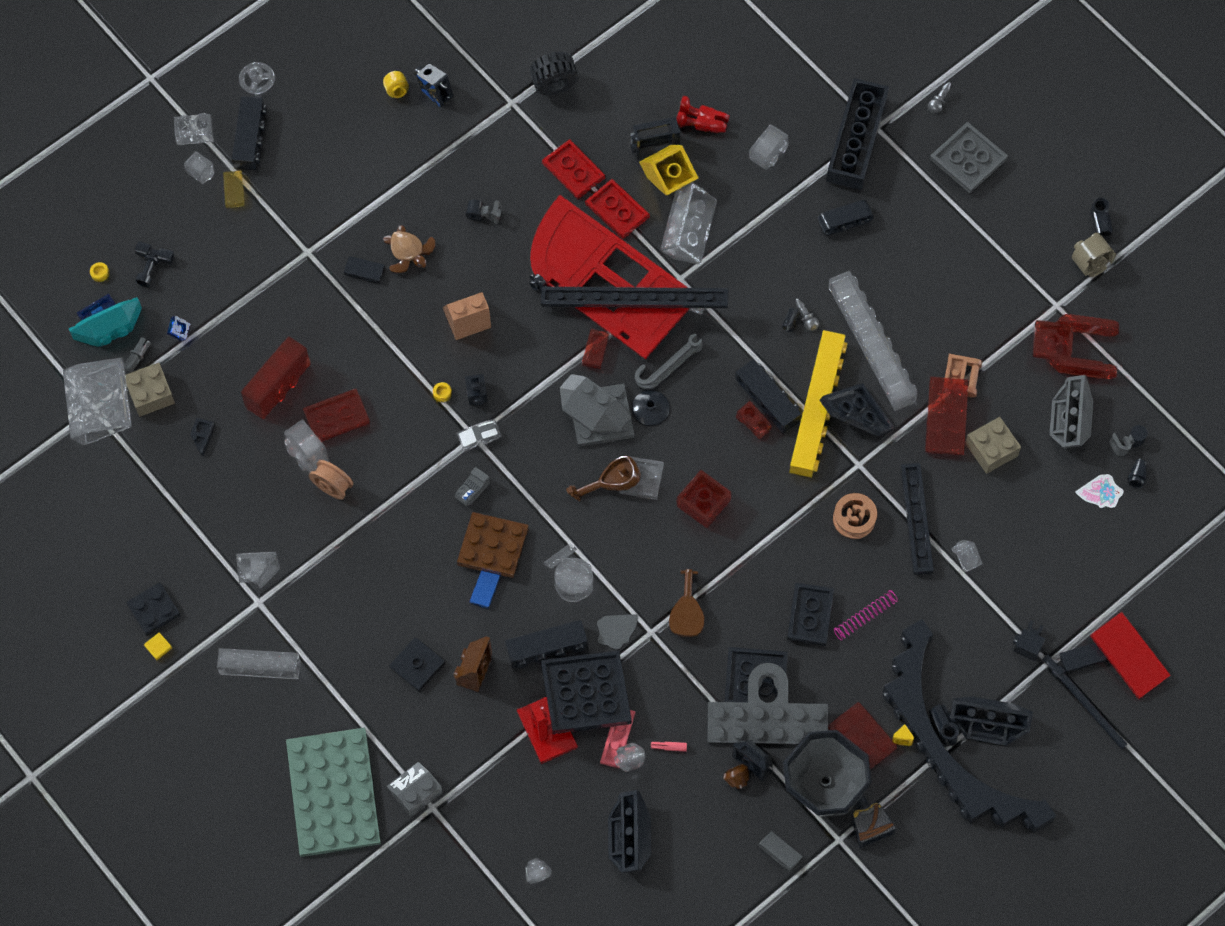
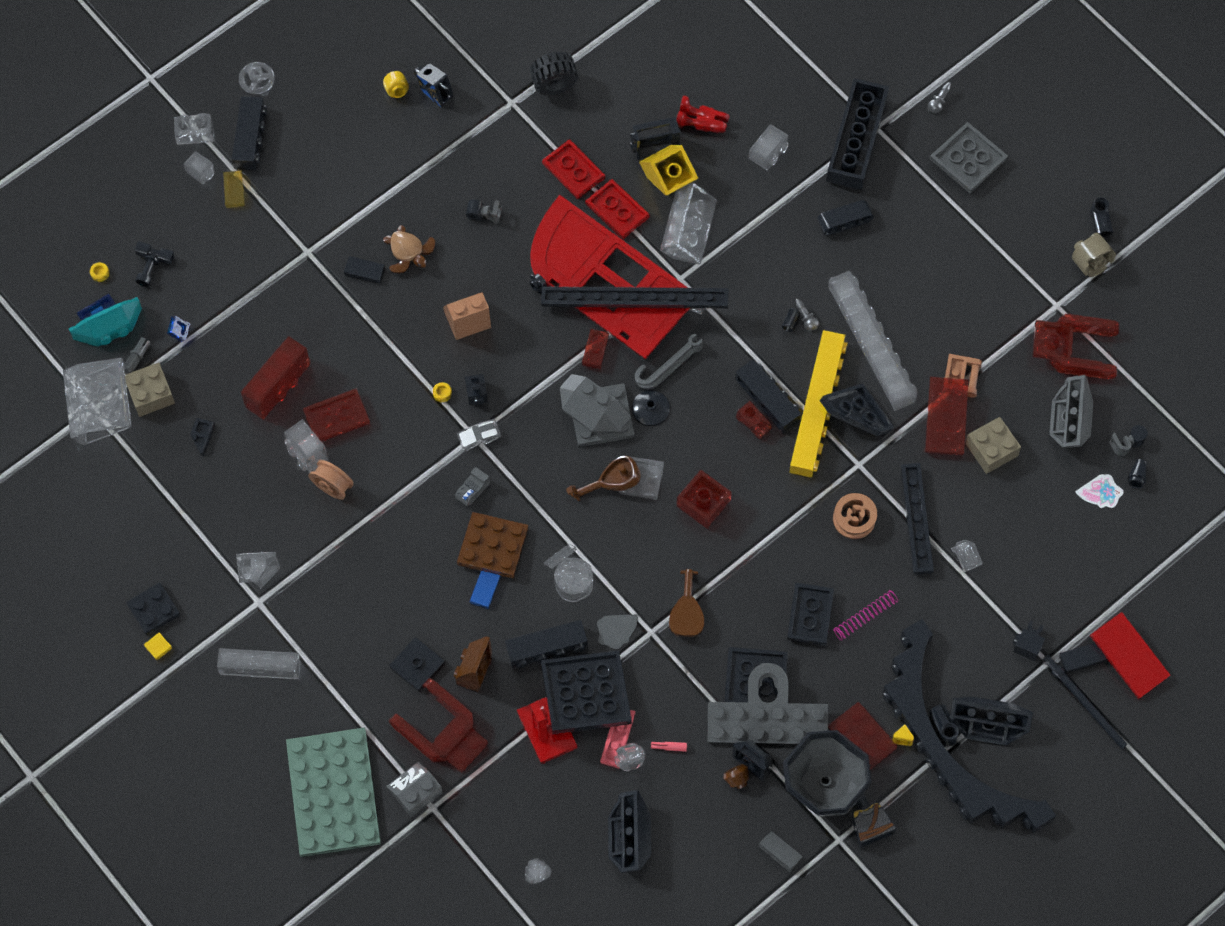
(457, 741): none -> clear red plate

